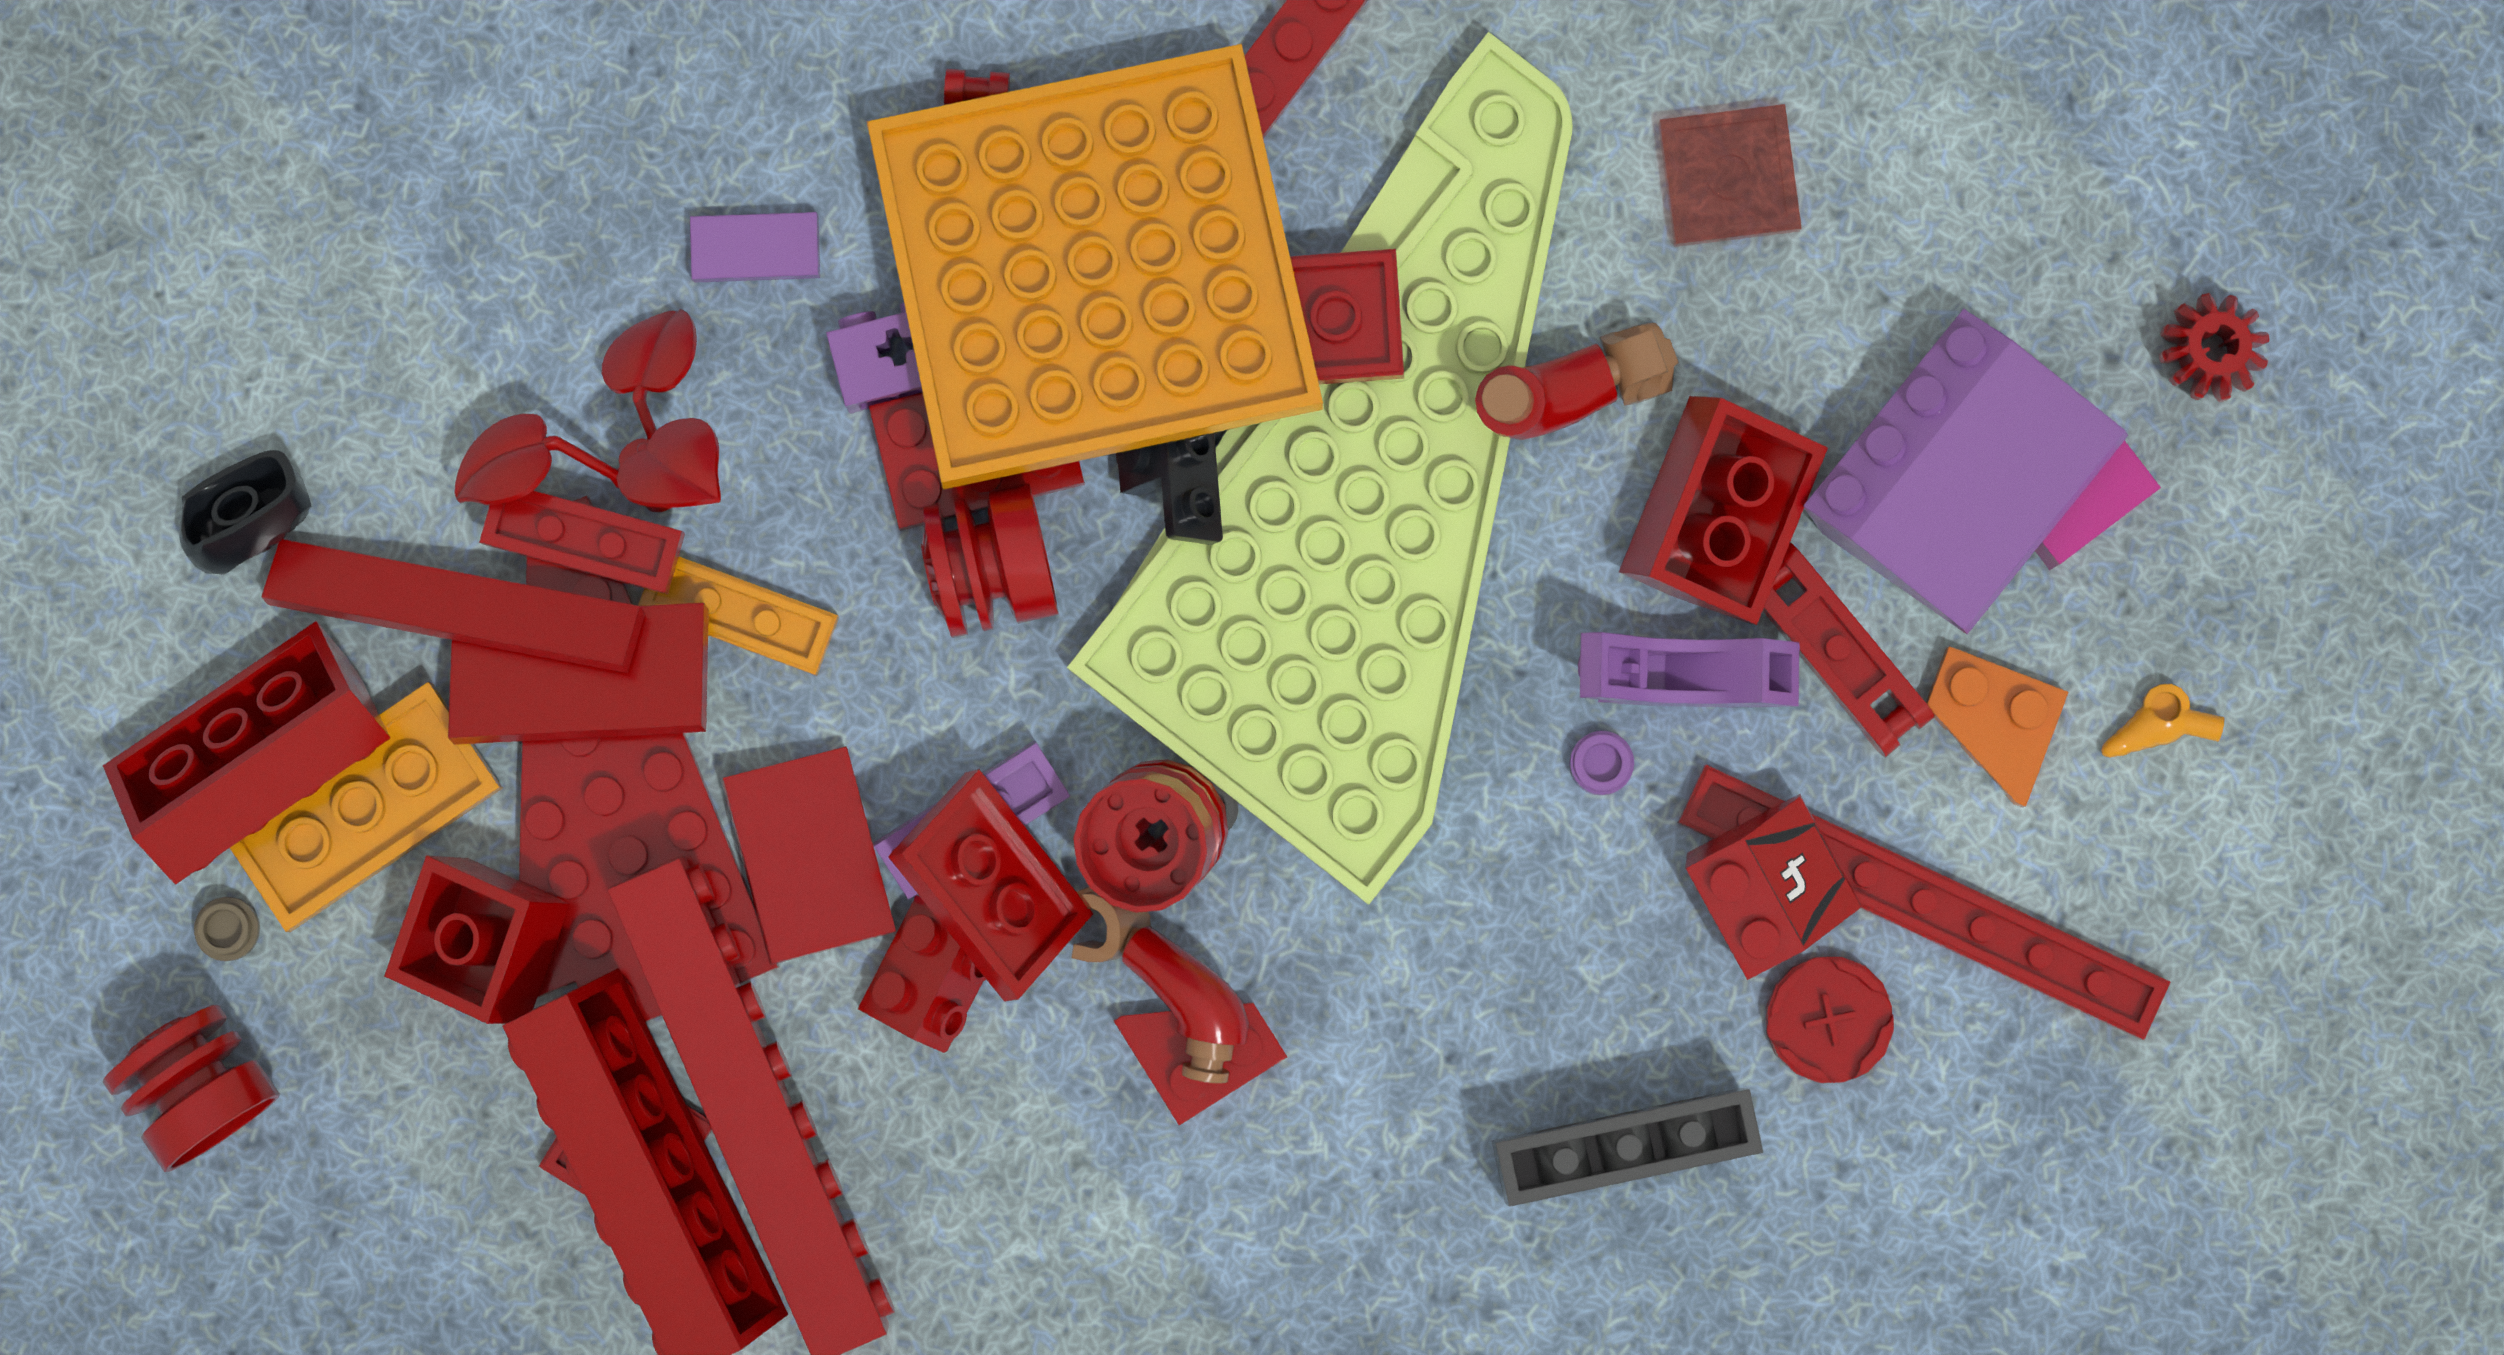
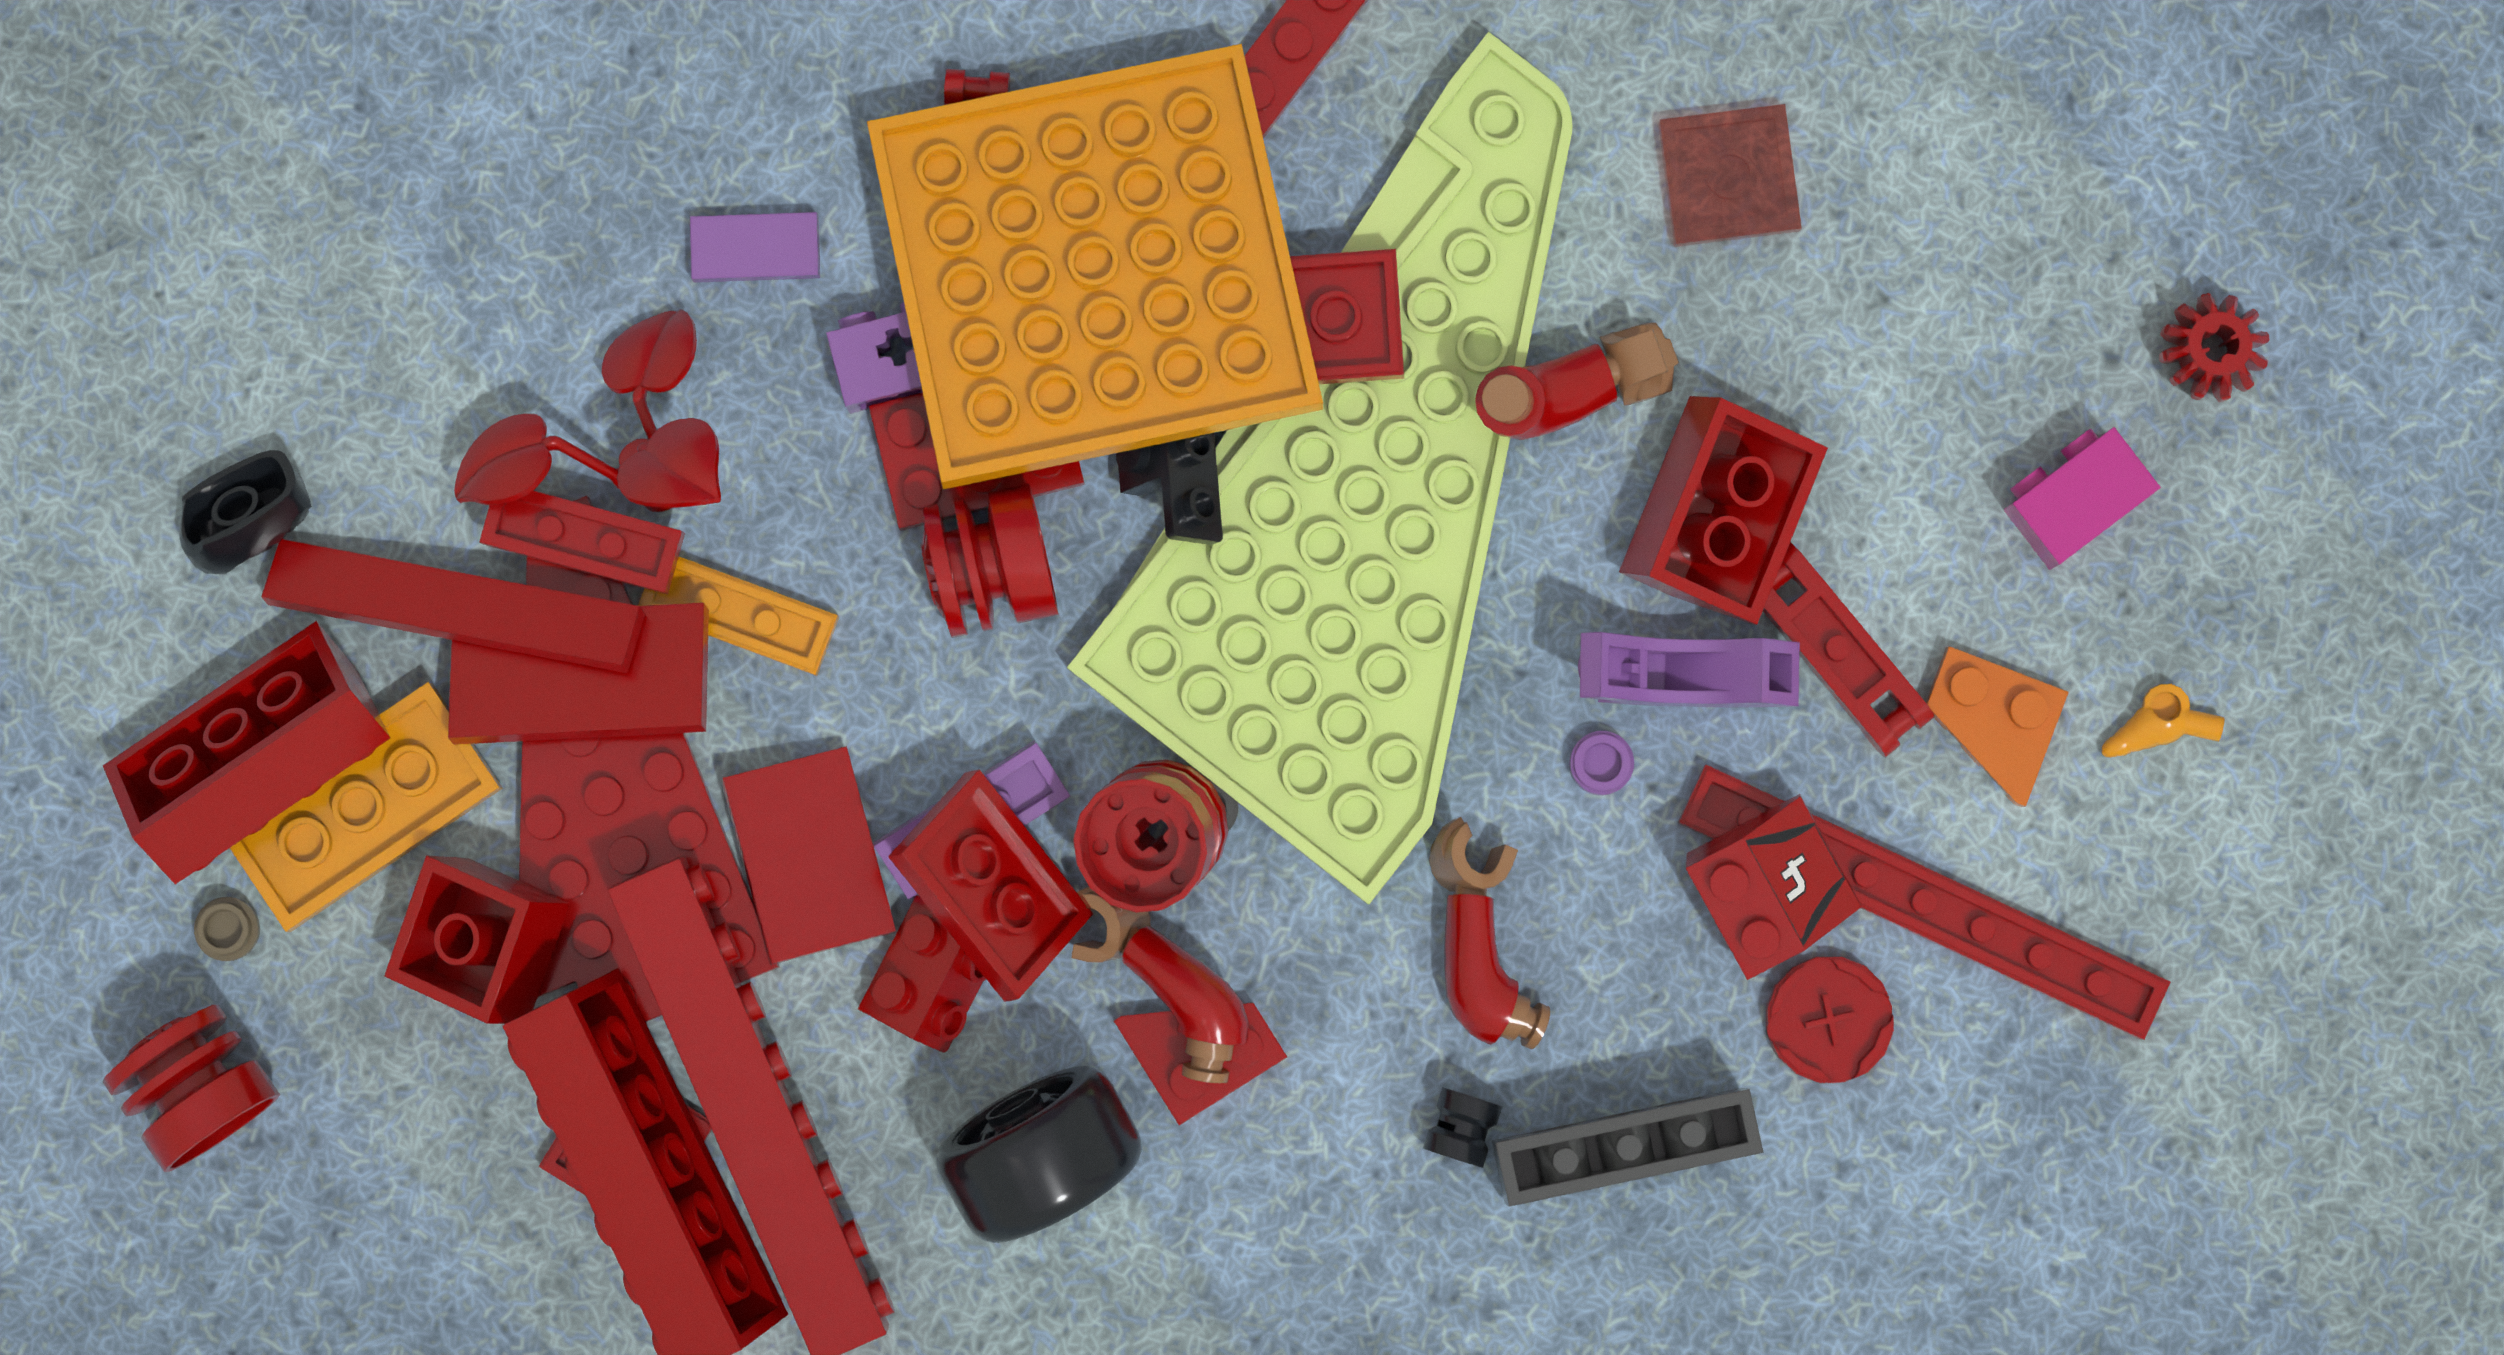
(1039, 1154): none -> black wheel
(1462, 1127): none -> black wheel
(1476, 984): none -> piece
(1964, 471): medium lavender slope -> none

